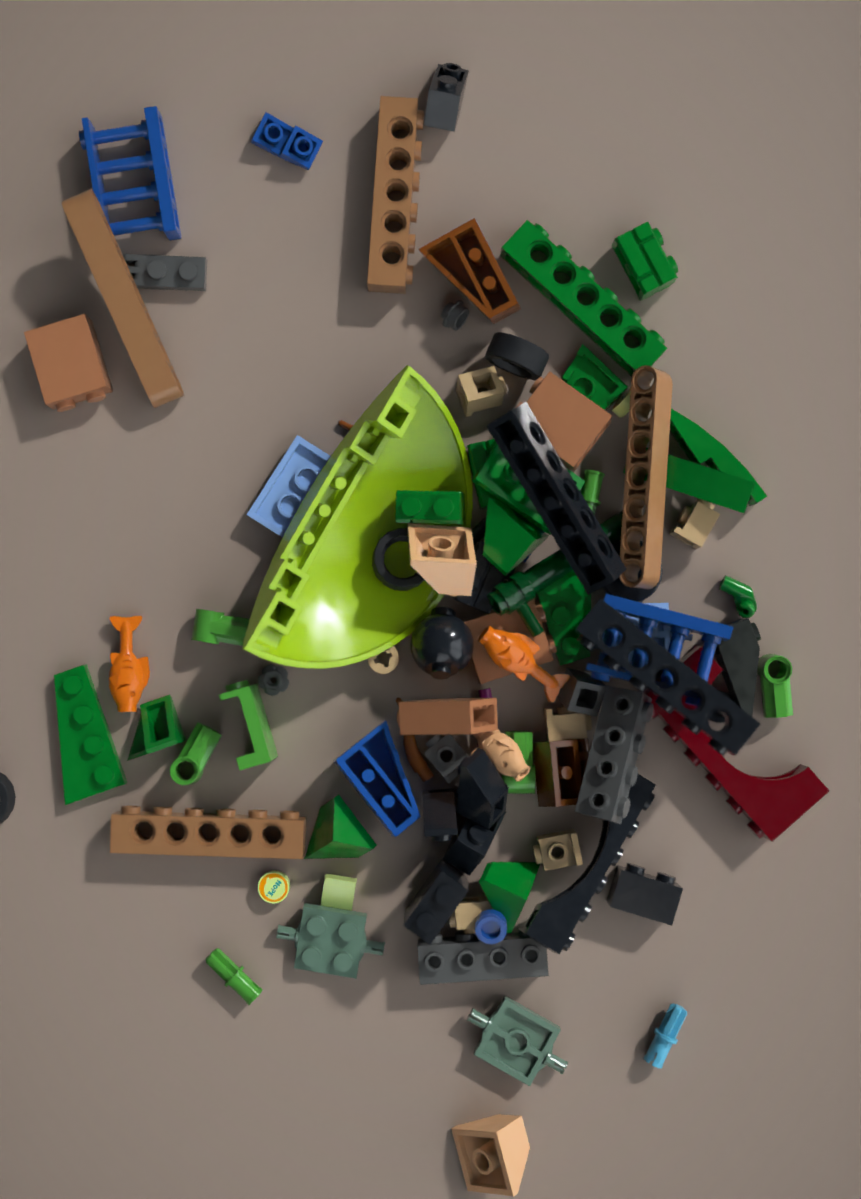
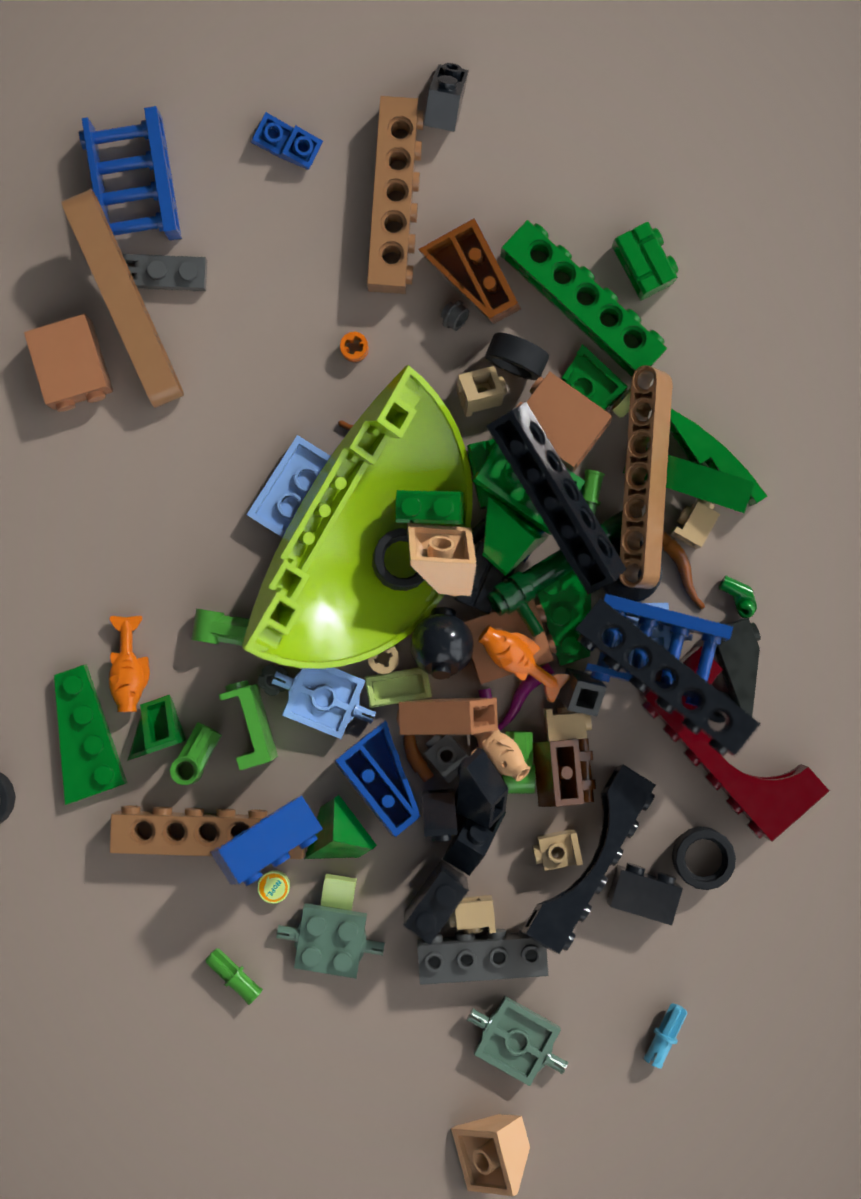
(267, 842): none -> blue wedge
(324, 699): none -> light blue plate
(351, 337): none -> orange bush
(397, 687): none -> yellowish green tile
(490, 926): blue tile -> none
(508, 887): green slope -> none
(520, 696): none -> magenta animal
(614, 754): dark grey brick -> none
(679, 556): none -> dark orange animal
(728, 858): none -> black tyre
(776, 689): bright green piece -> none

